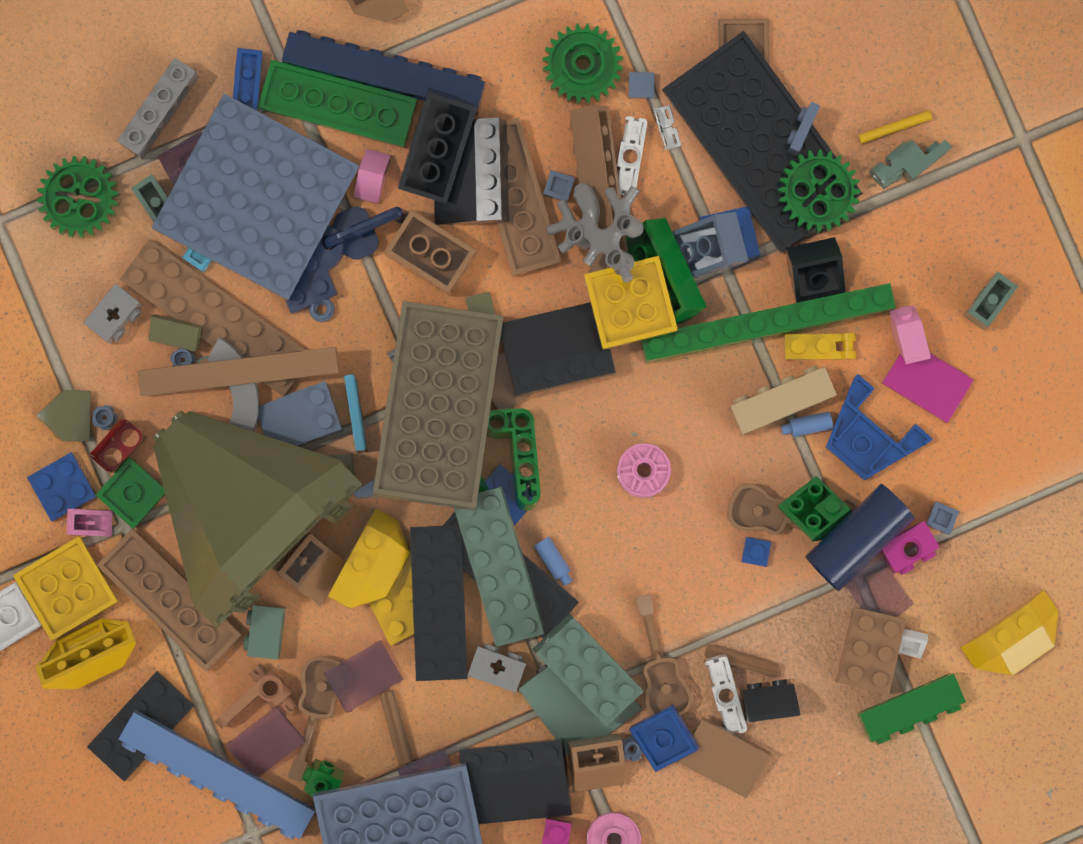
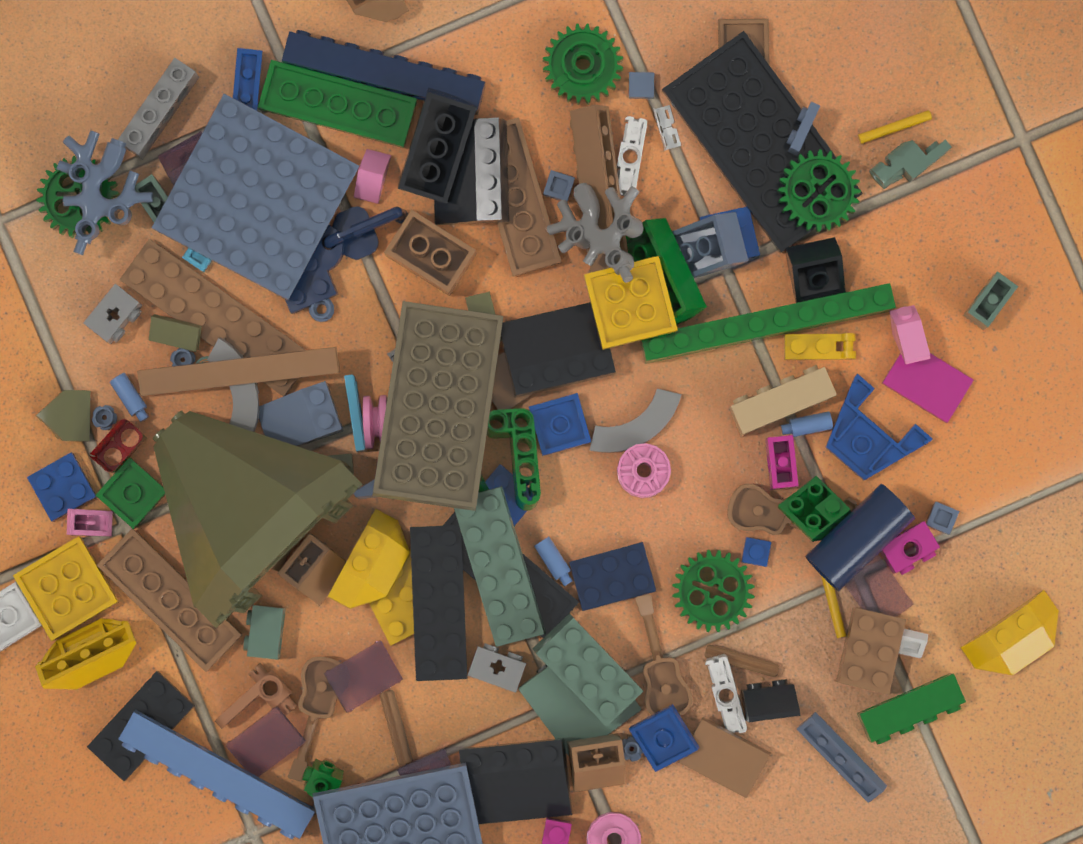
(90, 199): none -> sand blue plant
(129, 396): none -> medium blue cylinder
(373, 419): none -> bright pink wheel
(560, 424): none -> blue plate
(612, 576): none -> dark blue plate
(640, 429): none -> light grey tile
(721, 569): none -> green gear
(781, 462): none -> dark pink brick
(834, 609): none -> yellow bar
(842, 757): none -> sand blue plate

